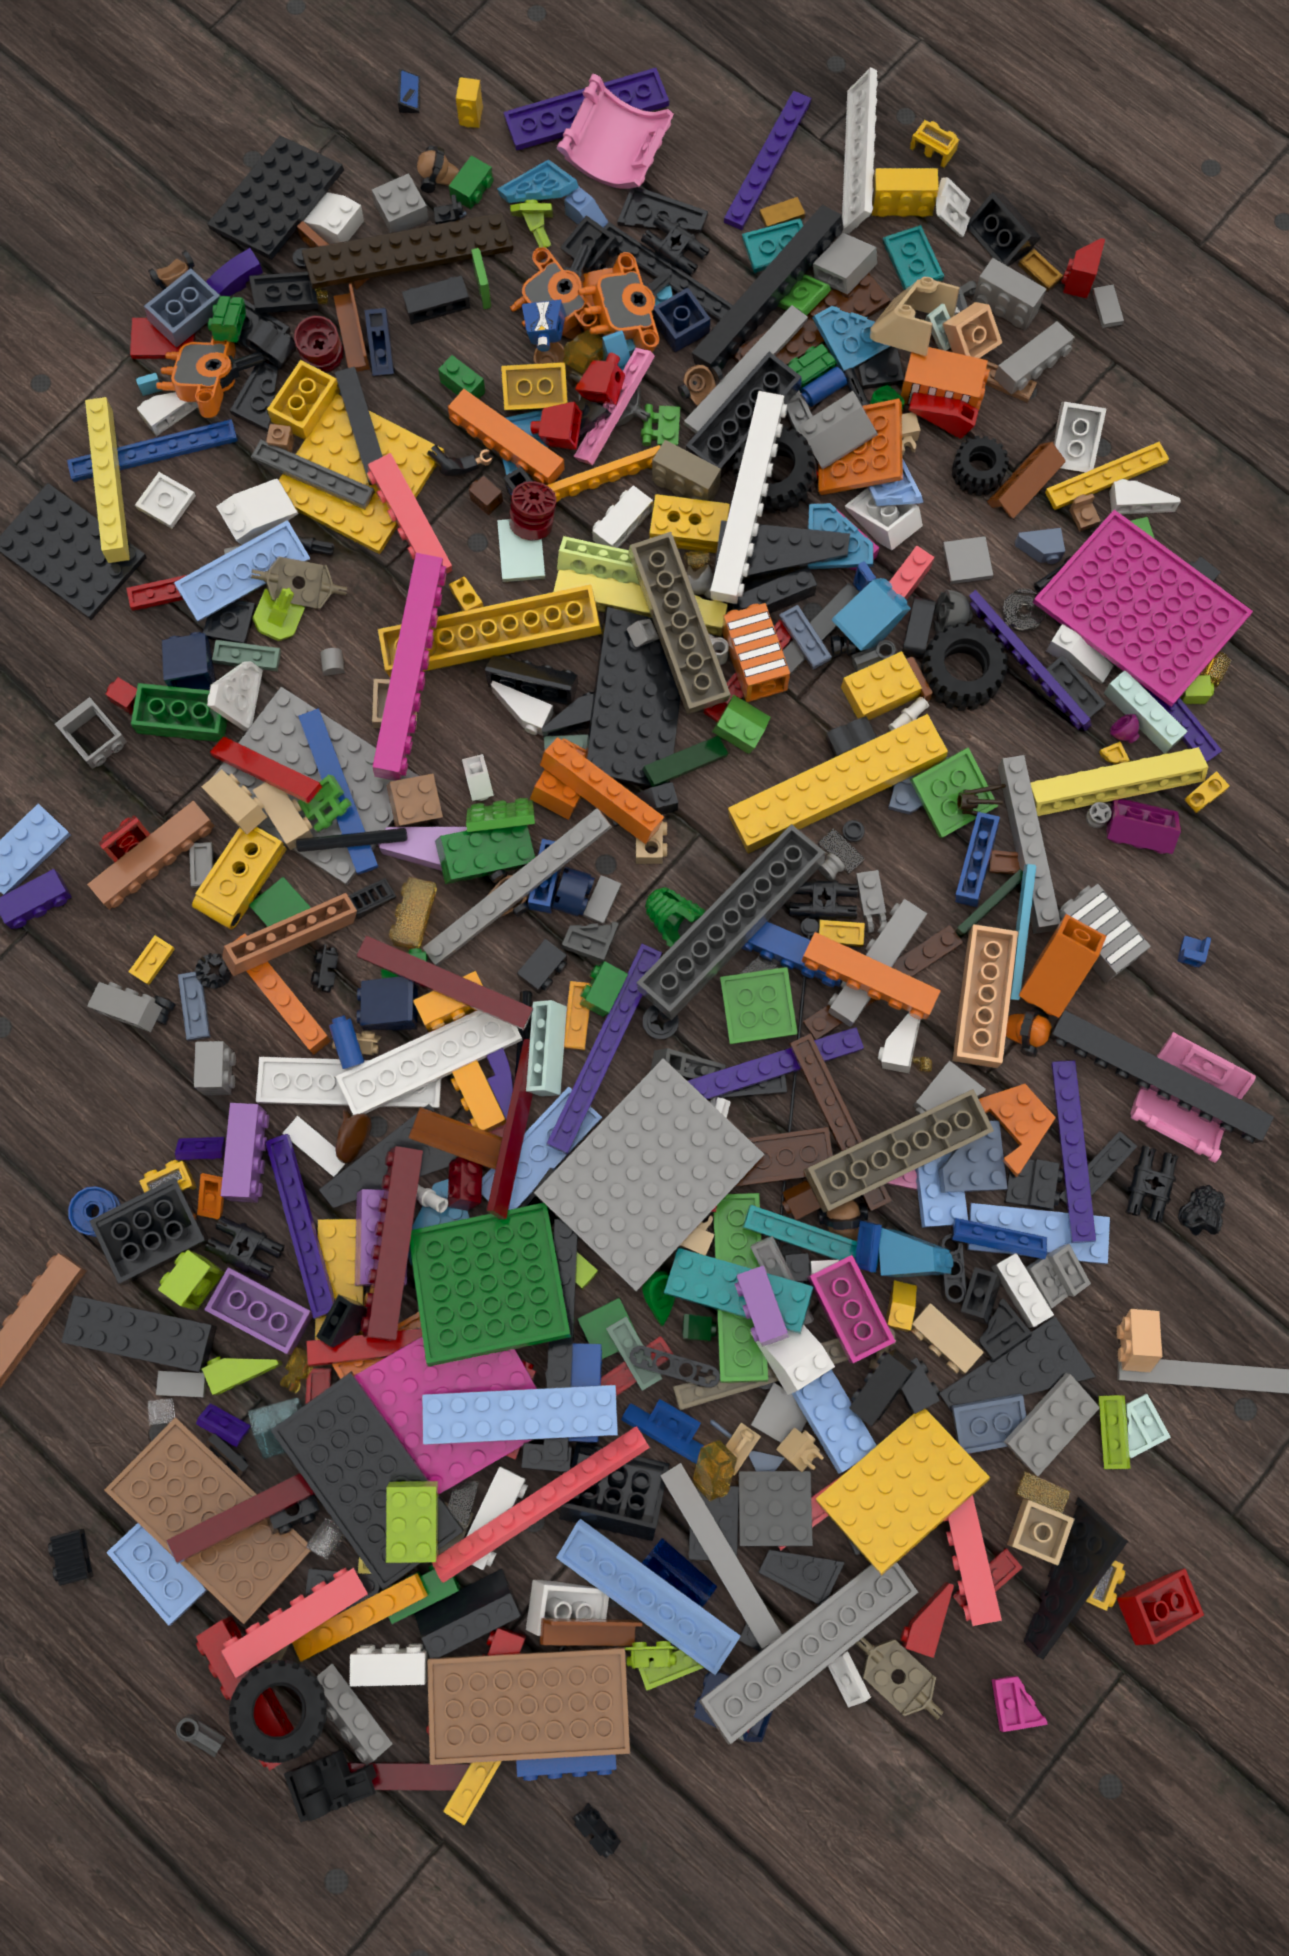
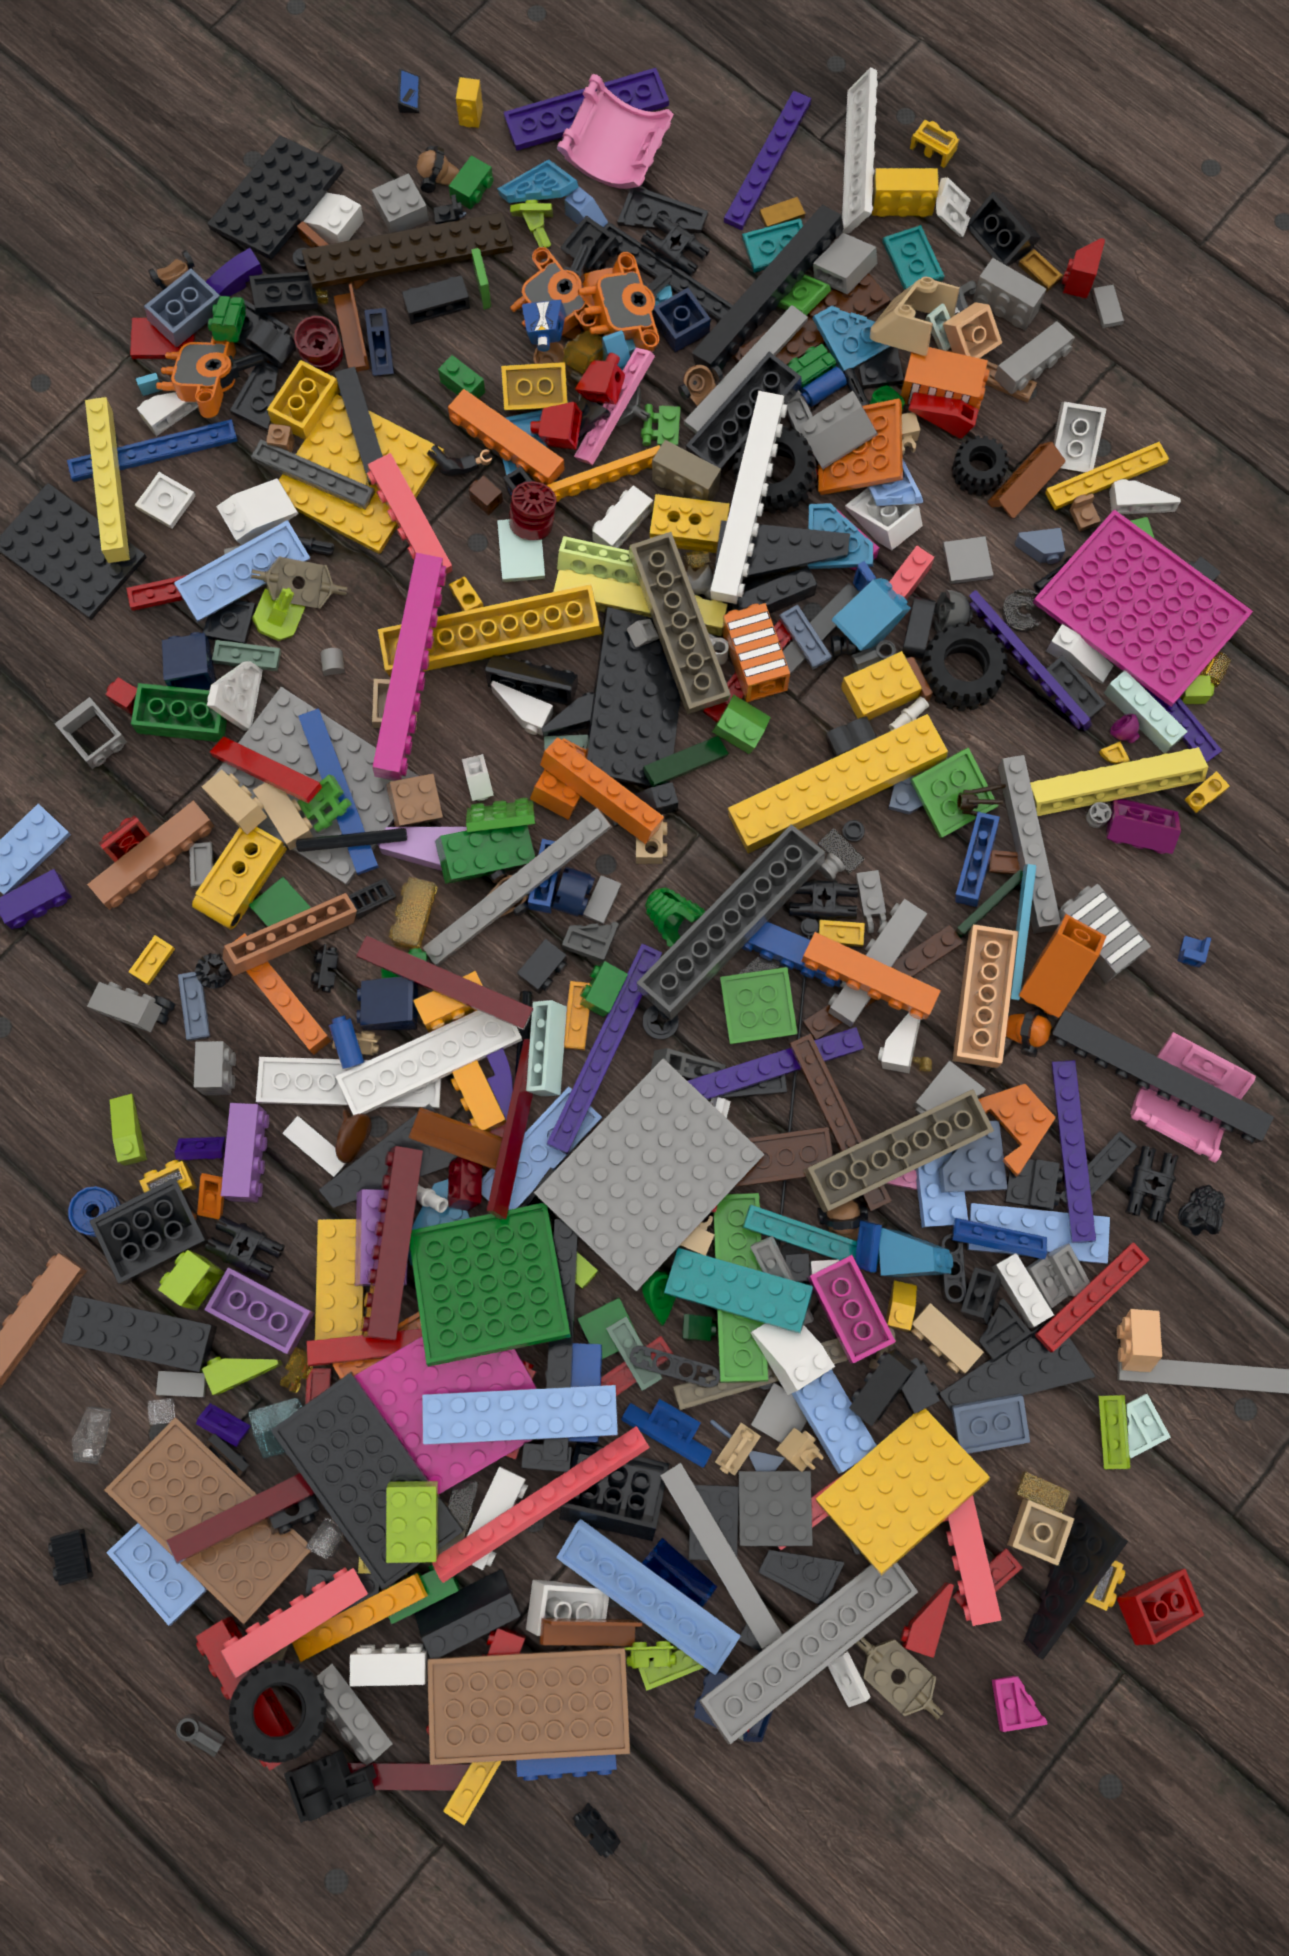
(91, 1435): none -> clear slope
(126, 1131): none -> lime slope
(301, 1225): dark purple plate -> none
(342, 1321): black slope -> none
(714, 1470): clear yellow brick -> none
(761, 1306): medium lavender brick -> none
(800, 1200): reddish brown brick -> none
(1051, 1424): light grey plate -> none
(1092, 1297): none -> red plate

